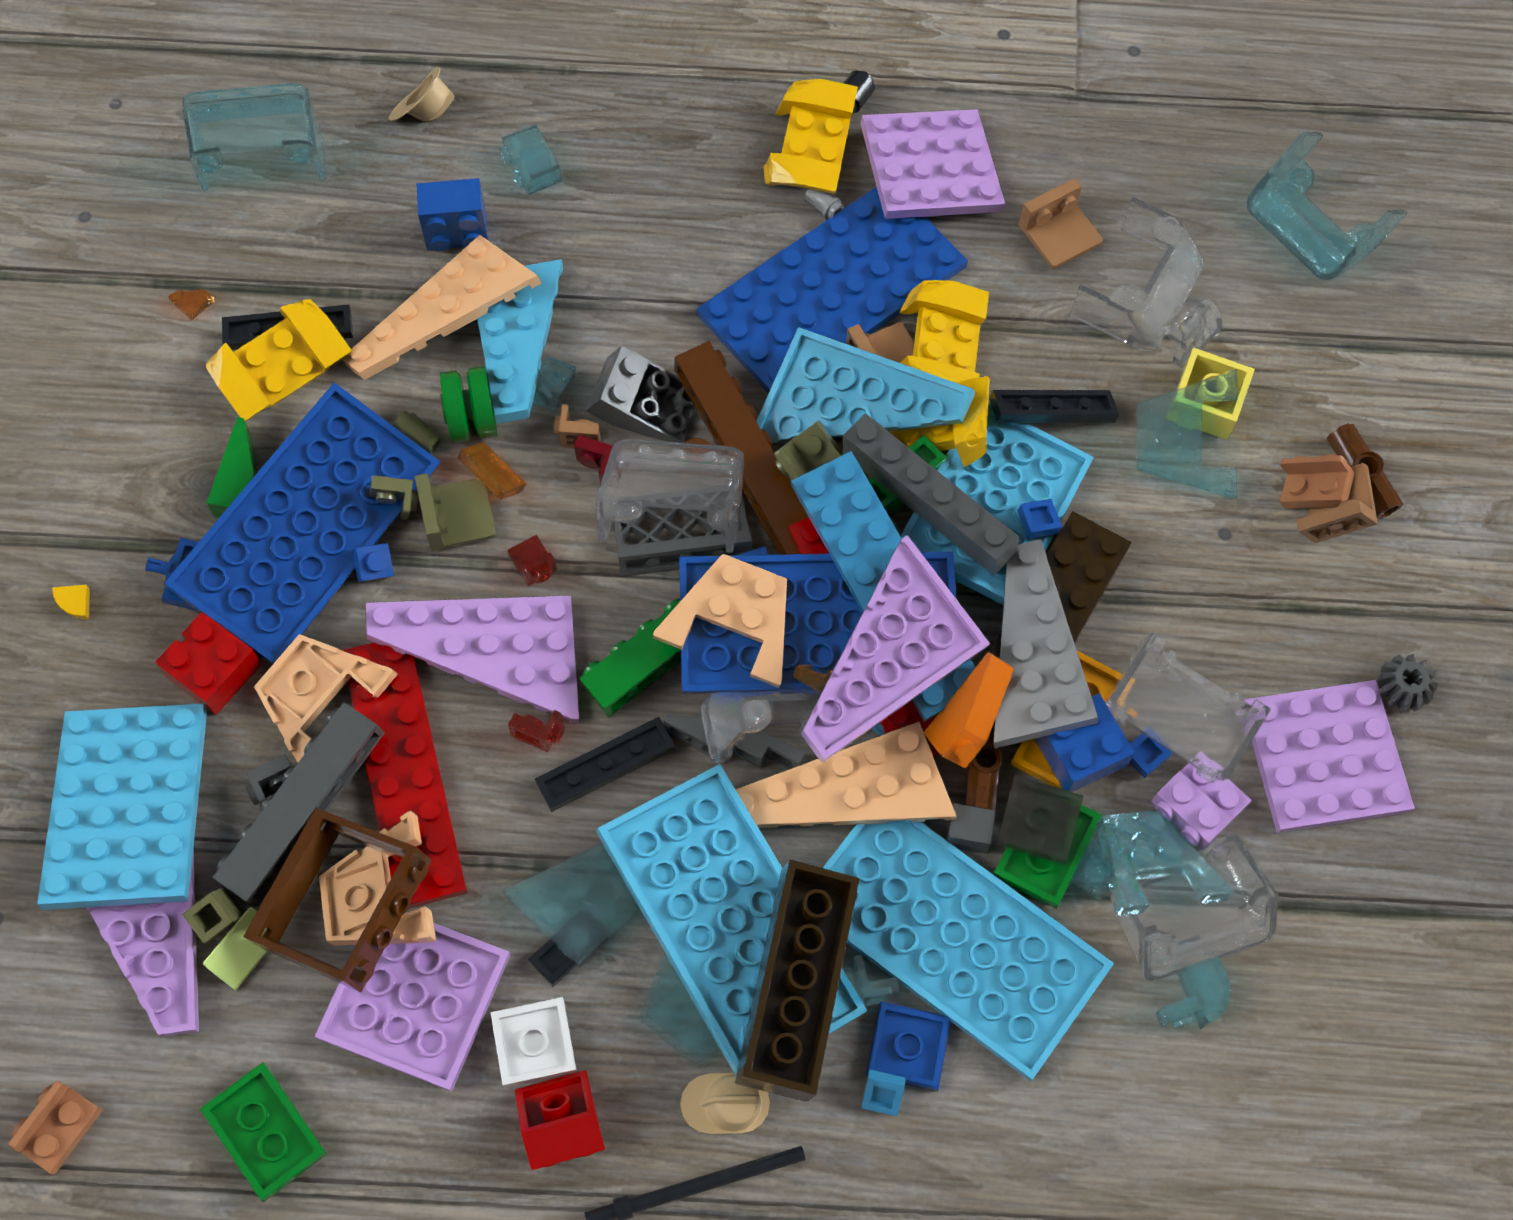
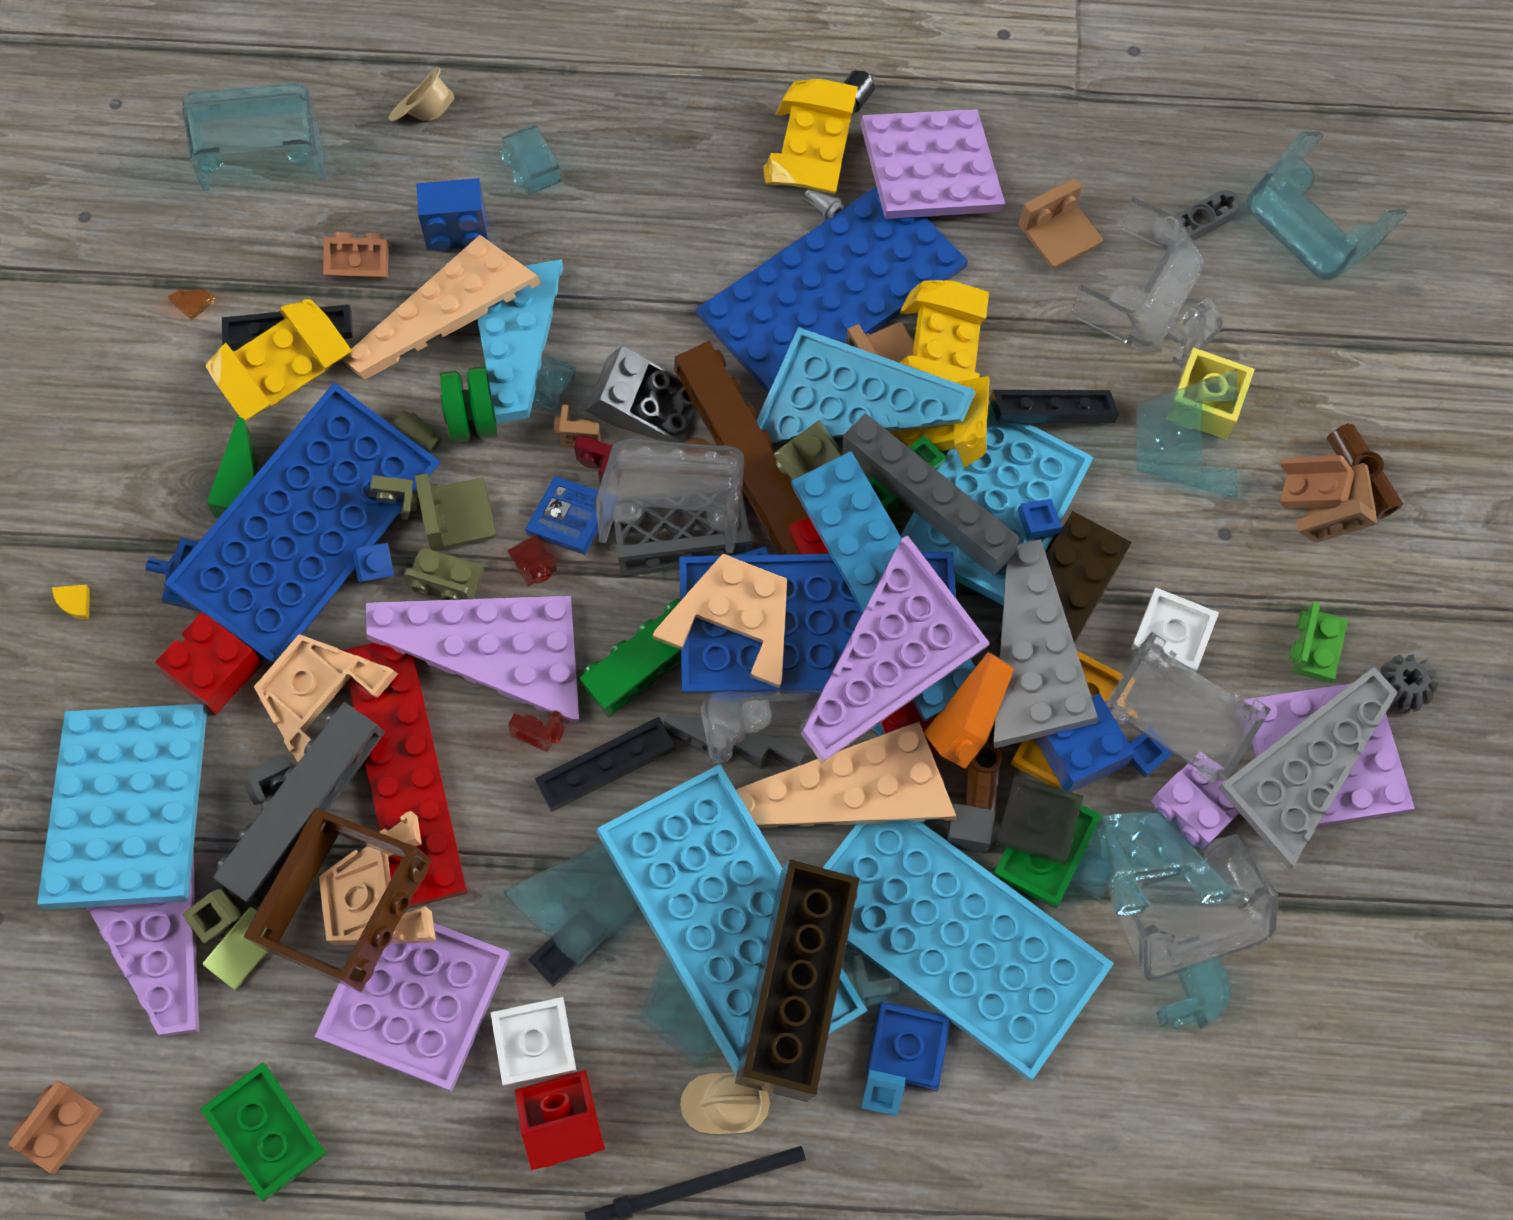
(356, 256): none -> nougat bracket
(443, 575): none -> olive bracket
(491, 470): clear orange tile -> none
(566, 516): none -> blue tile
(811, 678): clear orange tile -> none
(1180, 623): none -> white plate
(1207, 208): none -> dark grey beam
(1300, 774): none -> light grey wing
(1319, 644): none -> bright green bracket

